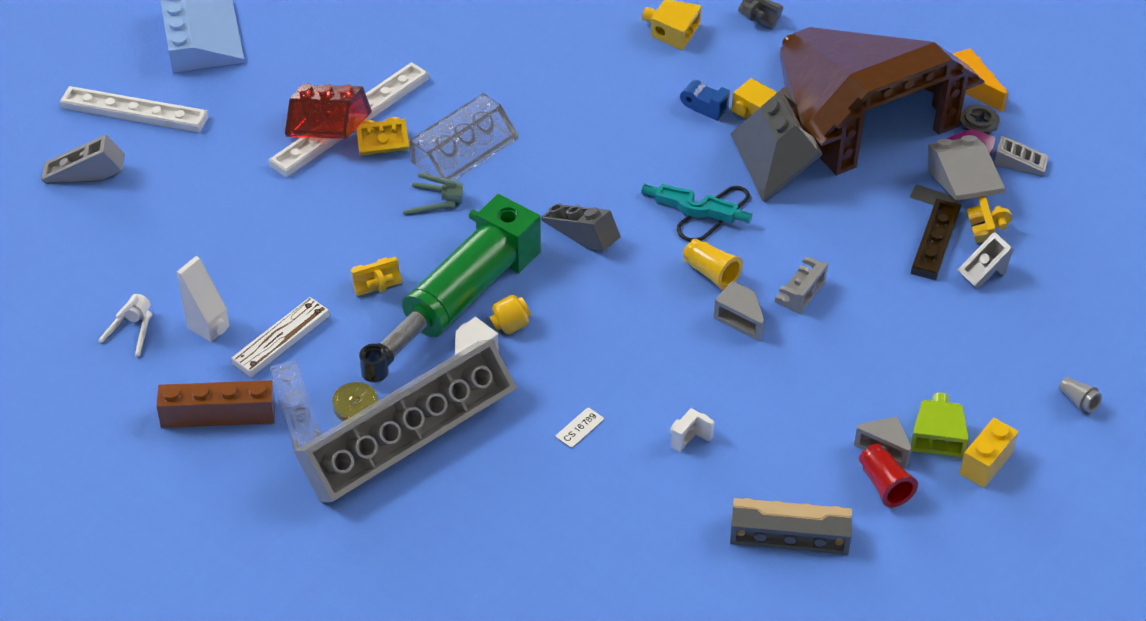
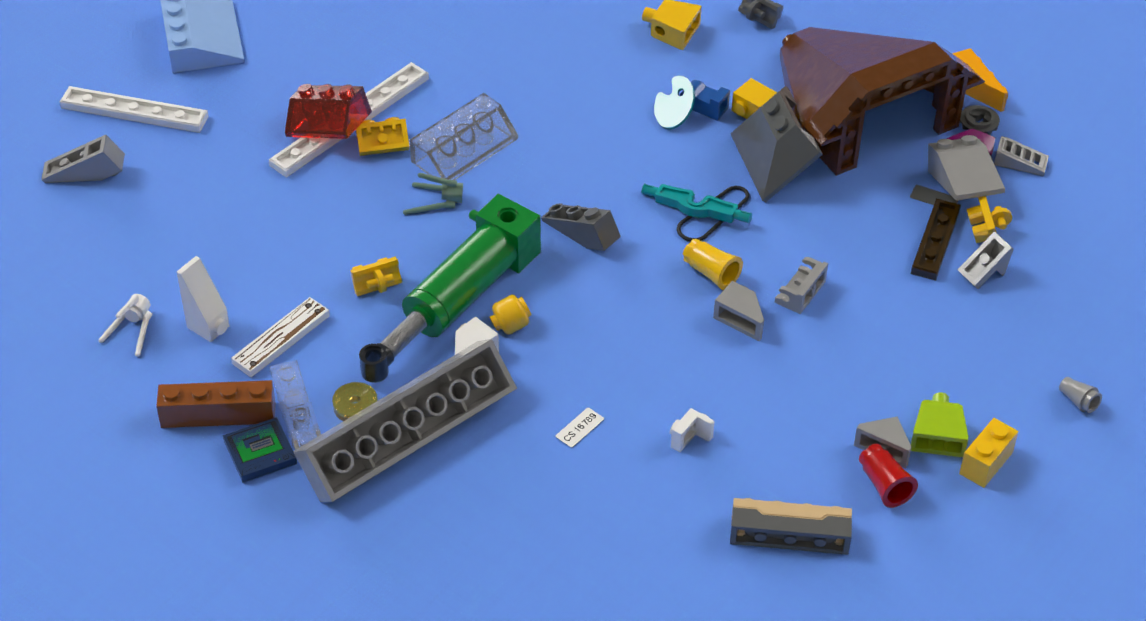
(259, 449): none -> dark blue tile
(674, 109): none -> piece

